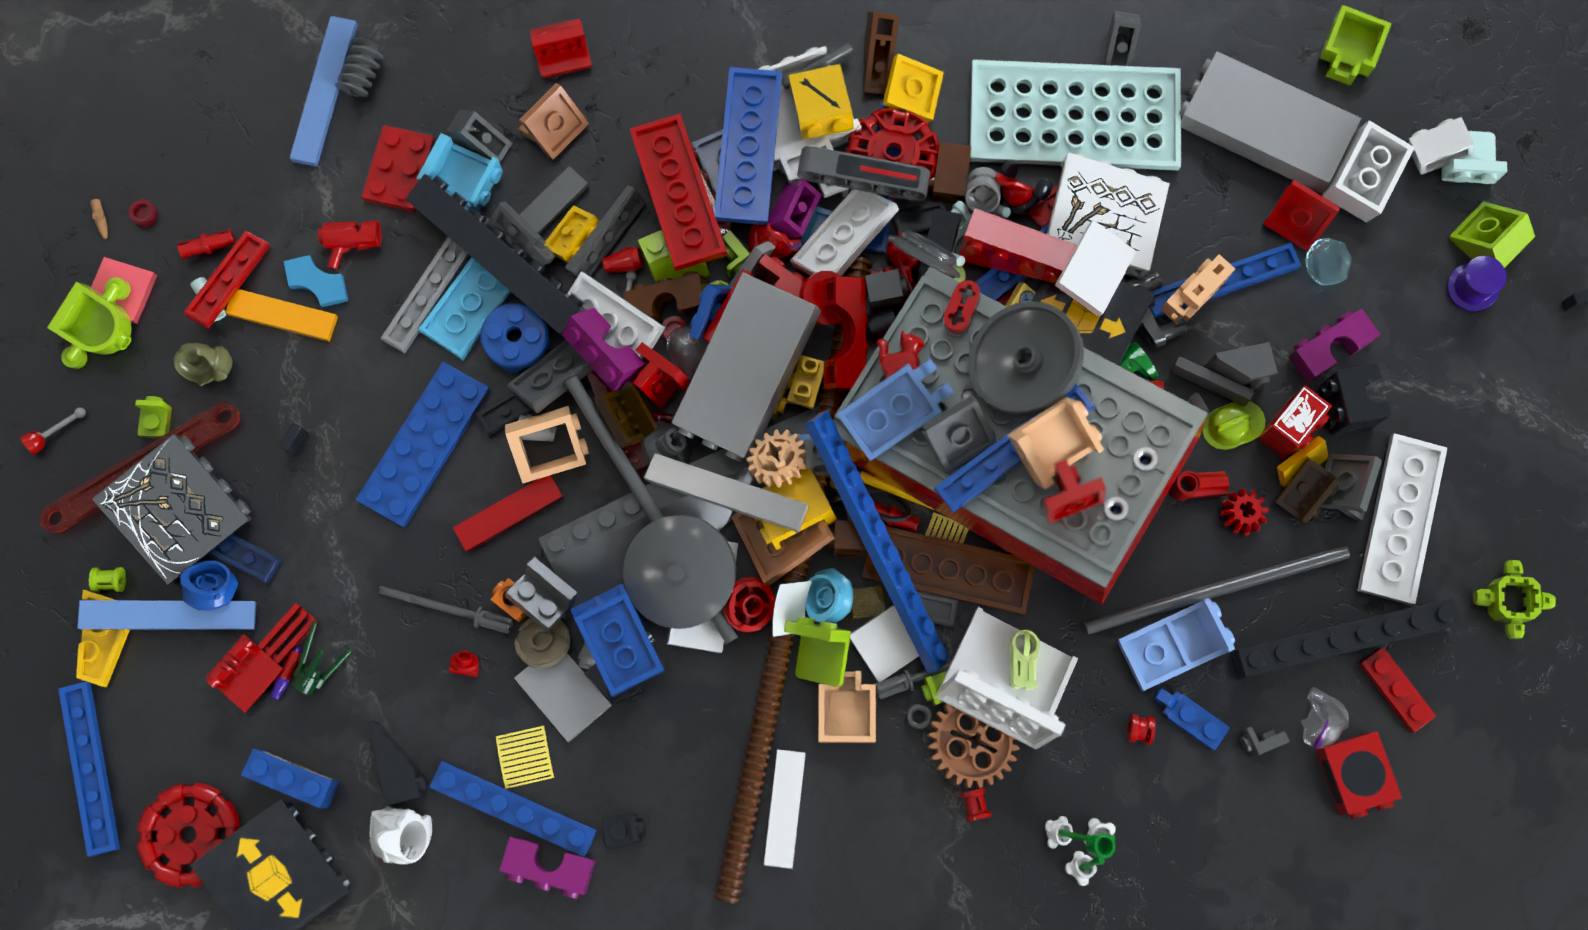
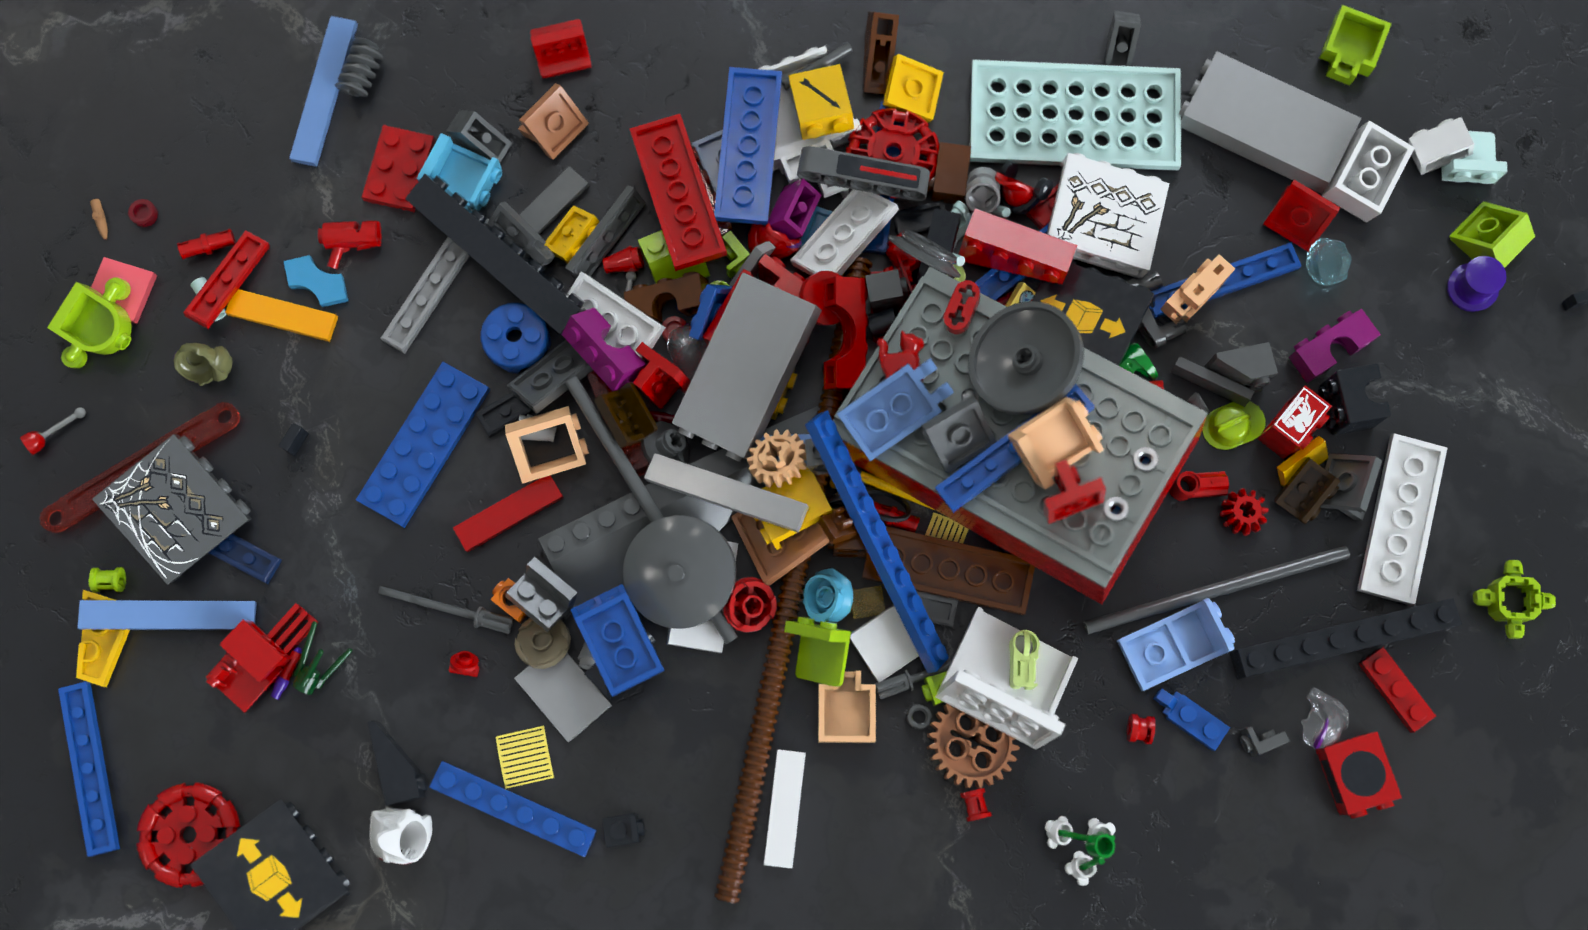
(154, 417): lime bracket -> none
(208, 585): blue hat -> none
(254, 650): none -> red panel
(290, 778): blue brick -> none
(463, 308): medium azure tile -> none
(522, 862): magenta arch -> none
(789, 605): white sticker -> none
(806, 382): yellow hips -> none
(838, 526): none -> reddish brown tile
(1095, 268): white tile -> none

